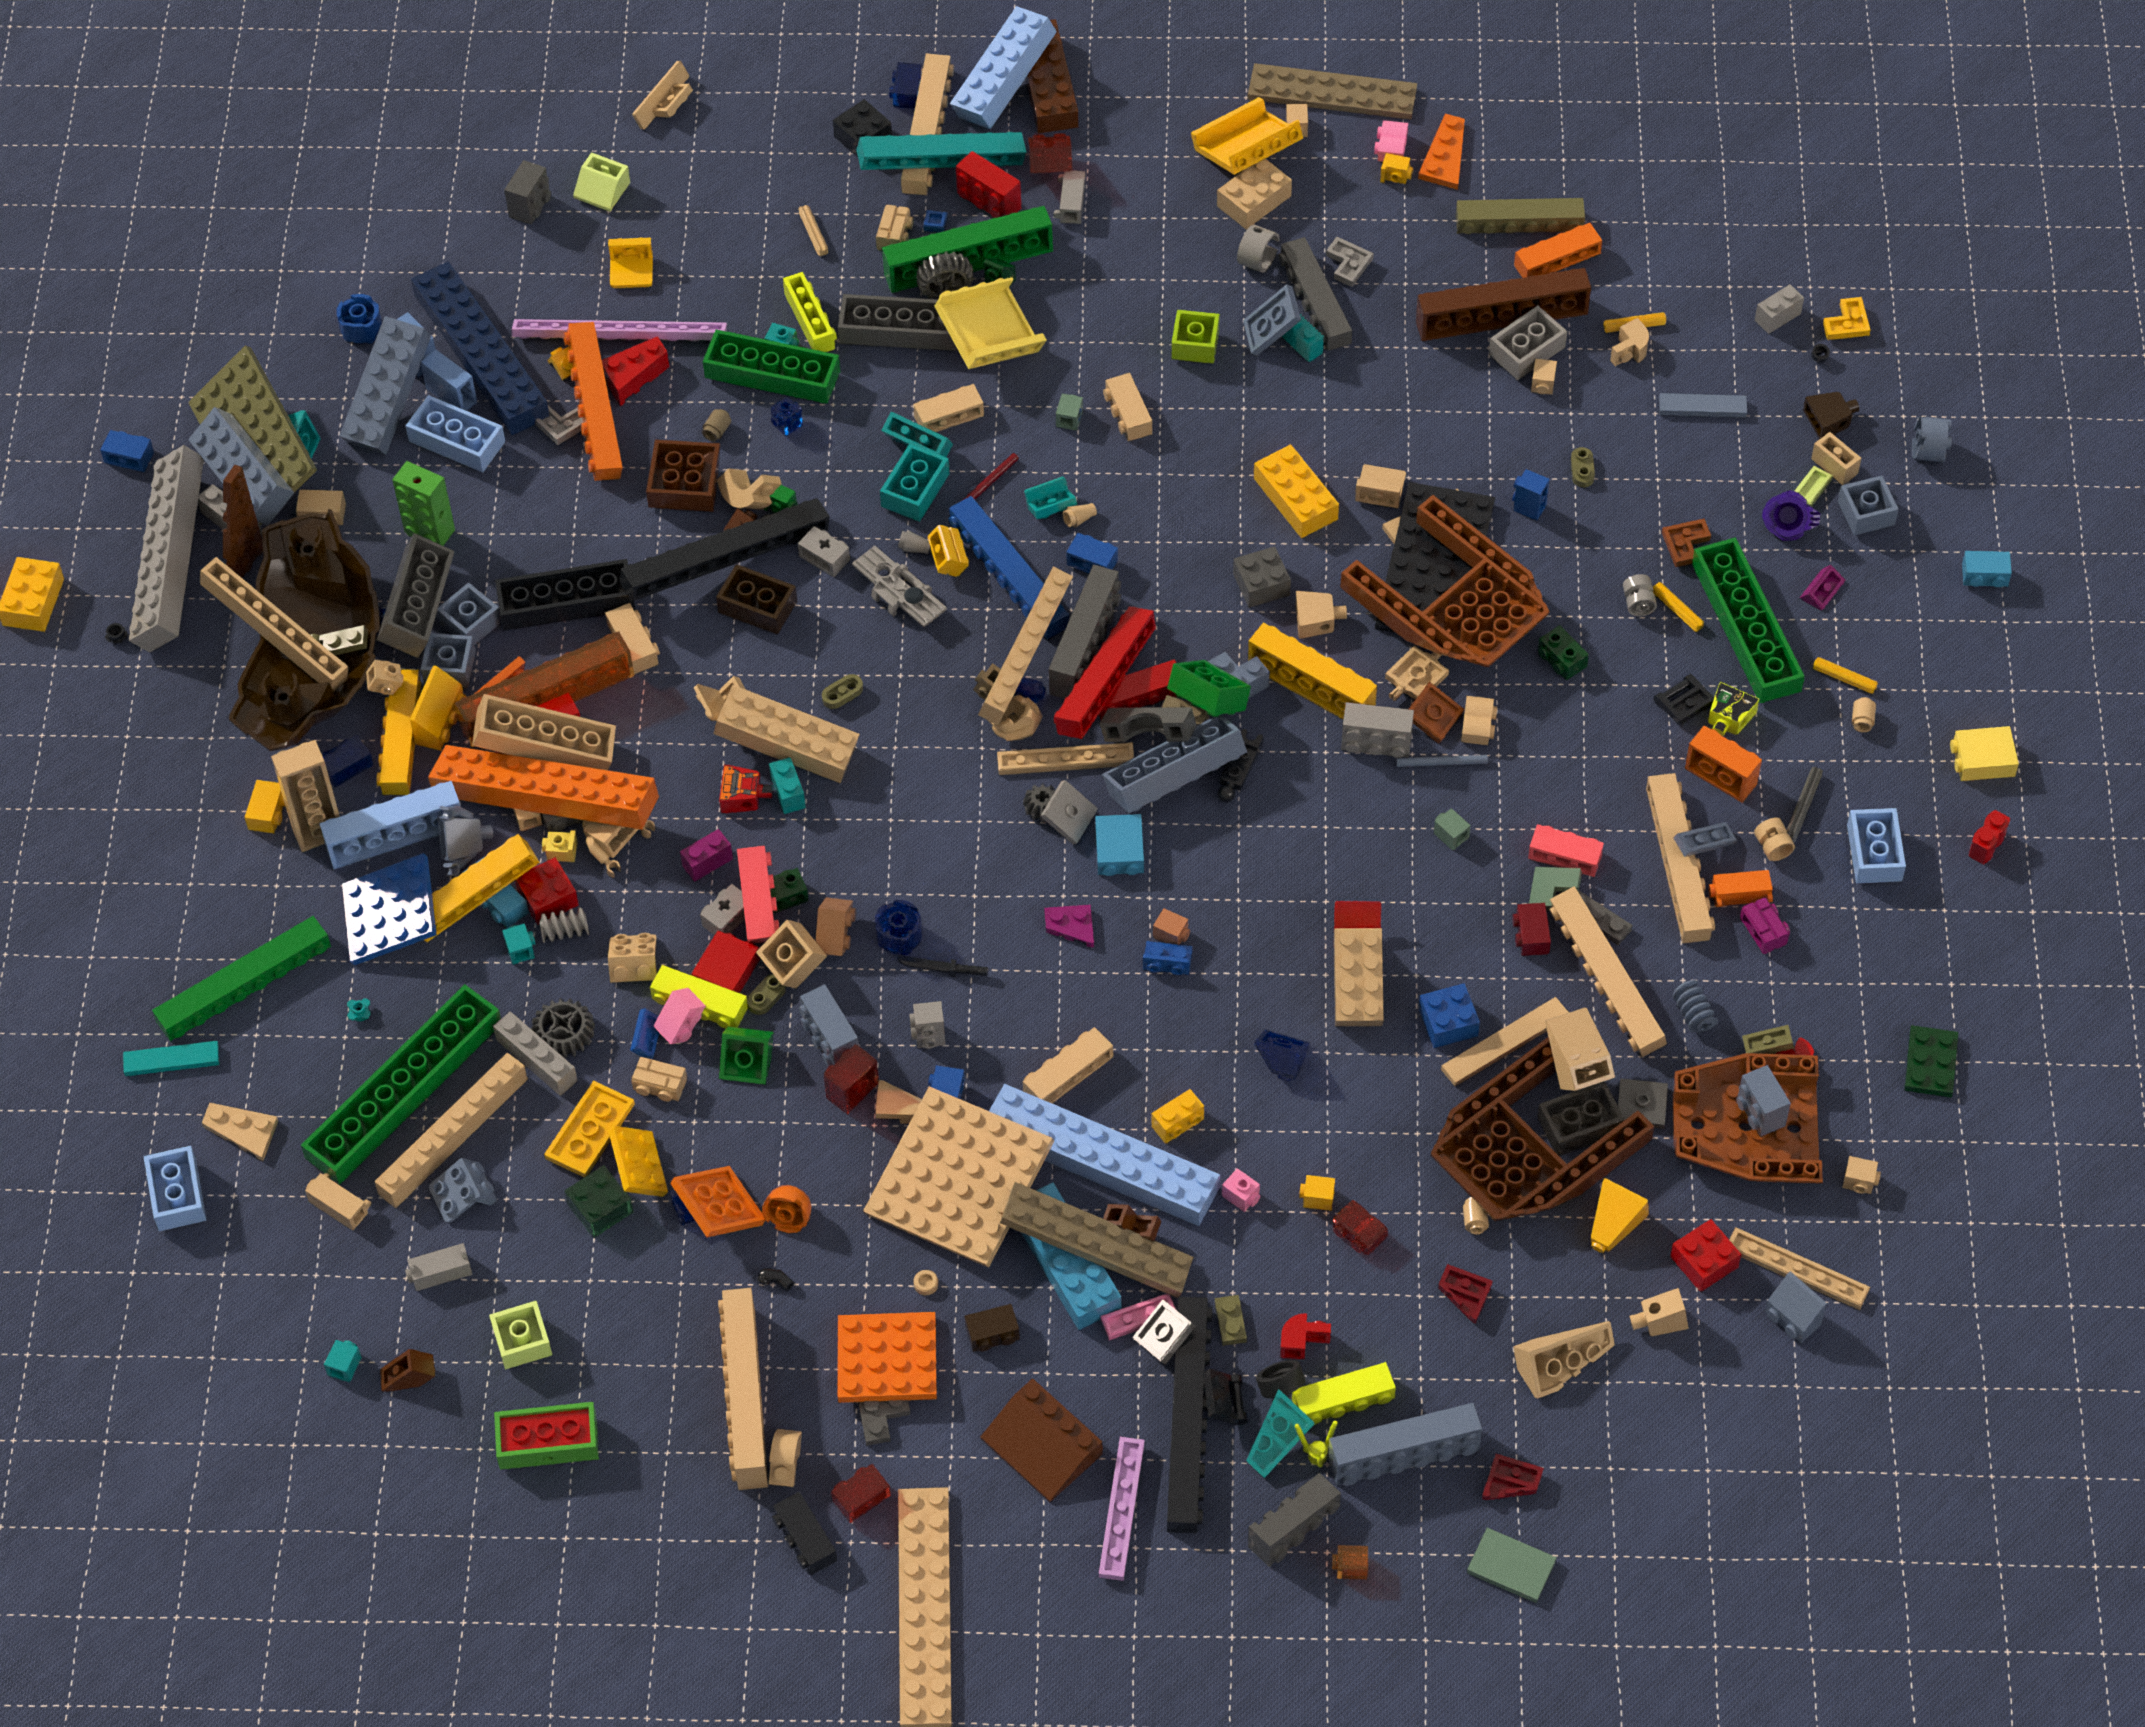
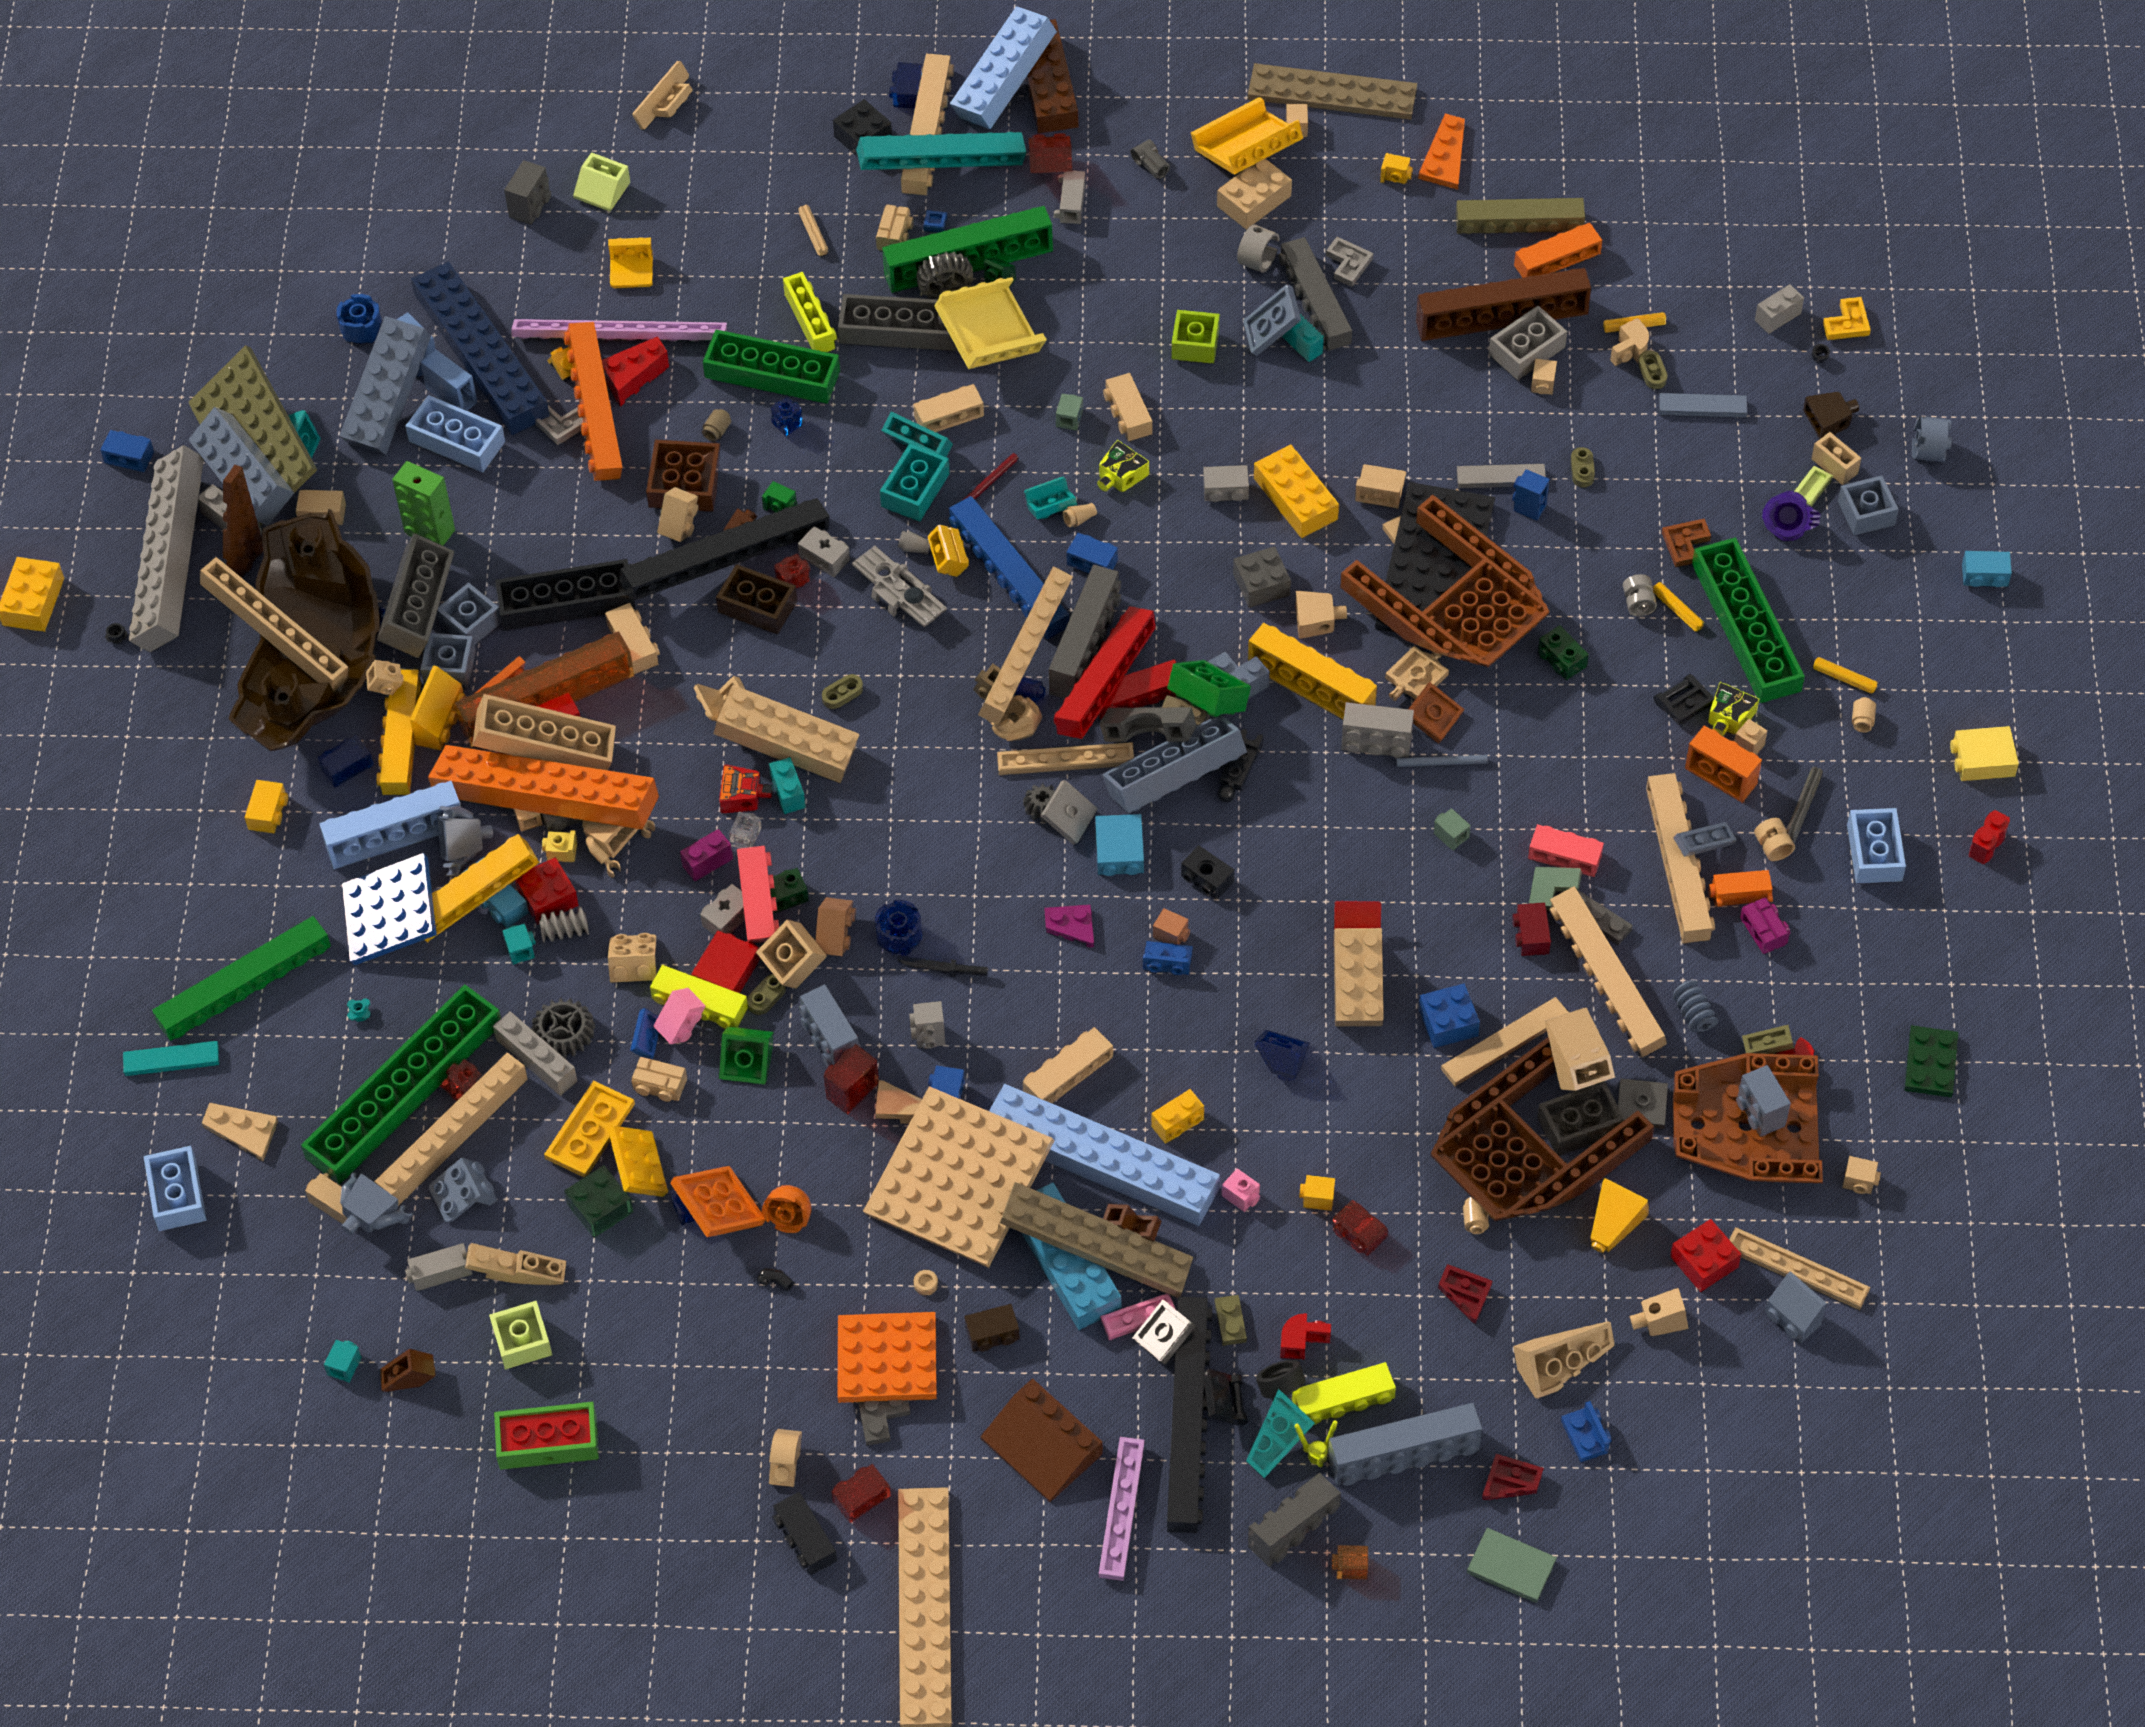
(305, 792): tan brick -> none
(344, 640): plate -> none
(369, 1206): none -> sand blue torso
(460, 1079): none -> clear red brick
(515, 1268): none -> tan slope
(678, 514): none -> tan brick
(741, 494): tan arch -> none
(742, 1389): tan brick -> none
(745, 830): none -> clear brick
(782, 334): teal brick -> none
(793, 571): none -> clear red brick
(988, 186): red brick -> none
(1122, 468): none -> torso
(1147, 155): none -> dark grey piece
(1201, 861): none -> black brick
(1226, 483): none -> light grey brick
(1392, 139): bright pink brick -> none
(1477, 720): tan brick -> none
(1494, 475): none -> light grey tile
(1586, 1432): none -> blue bracket
(1655, 373): none -> olive plate
(1751, 737): none -> tan brick
(1823, 587): magenta slope -> none

